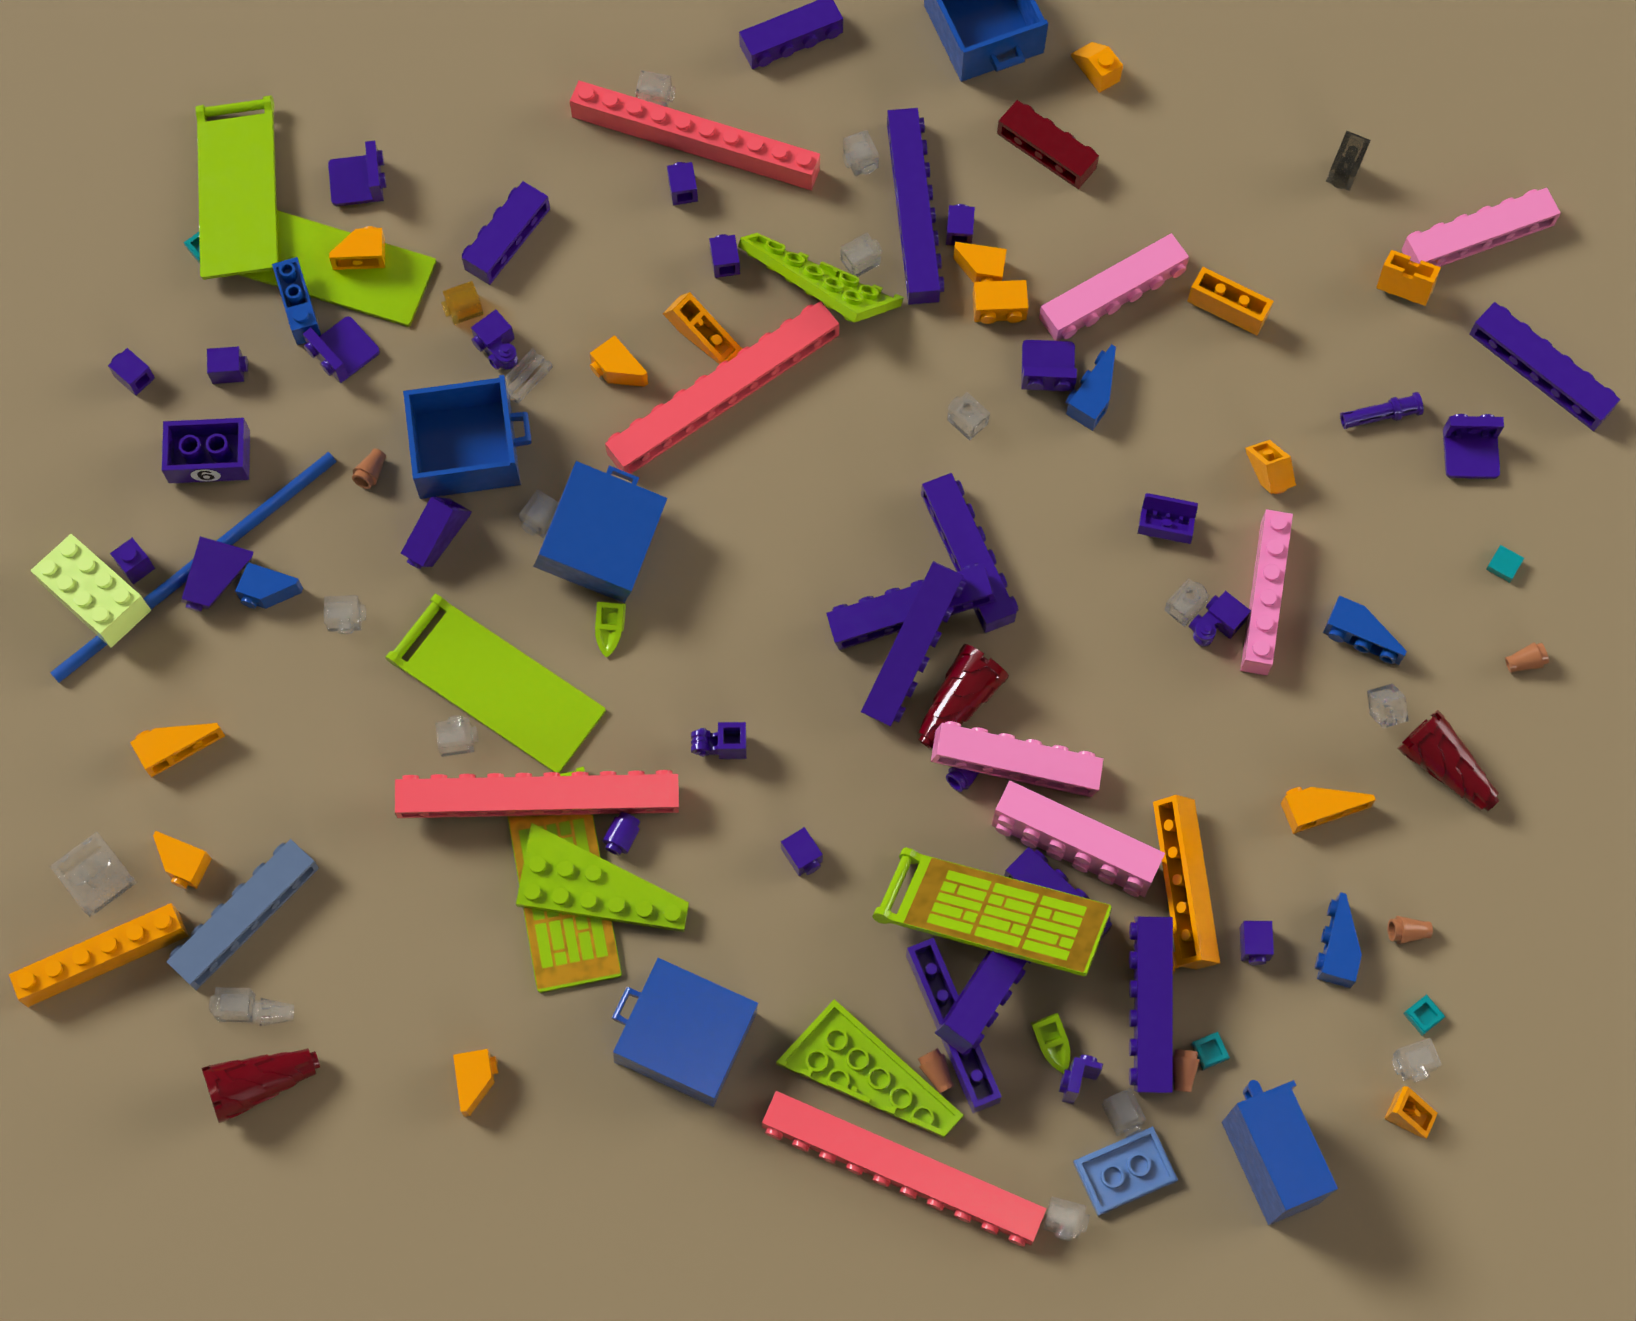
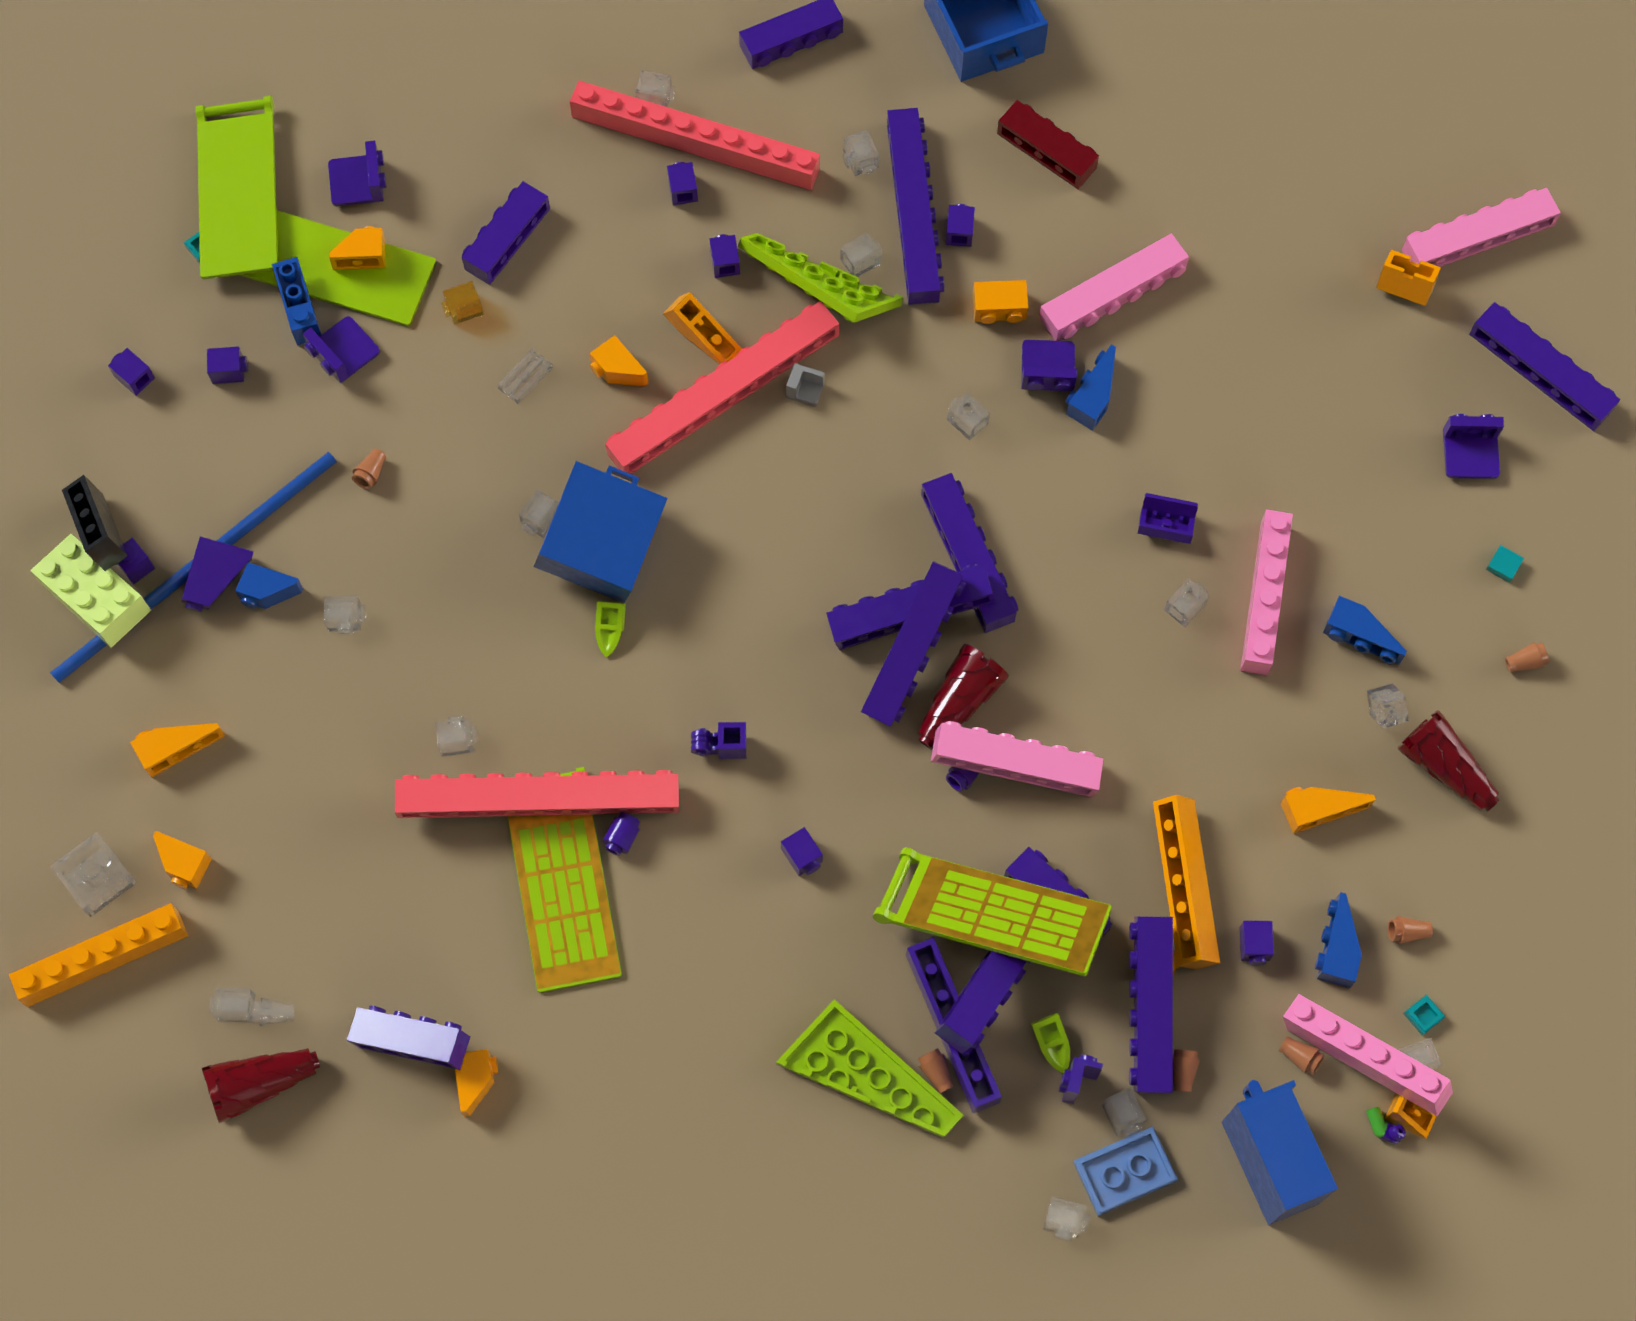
(94, 523): none -> black brick
(206, 450): dark purple brick -> none
(242, 914): sand blue brick -> none
(409, 1037): none -> brick
(434, 531): dark purple slope -> none
(463, 437): blue container -> none
(493, 337): dark purple brick -> none
(498, 685): lime flag -> none
(579, 883): lime wing -> none
(683, 1031): blue container -> none
(805, 384): none -> light grey panel
(903, 1168): coral brick -> none
(980, 261): light orange slope -> none
(1076, 839): bright pink brick -> none
(1099, 65): light orange slope -> none
(1210, 1050): teal tile -> none
(1223, 614): dark purple brick -> none
(1230, 301): light orange brick -> none
(1271, 466): light orange slope -> none
(1302, 1055): none -> nougat cone
(1348, 161): clear smoke slope -> none
(1368, 1055): none -> bright pink brick
(1384, 1130): none -> arm
(1394, 409): dark purple pin -> none

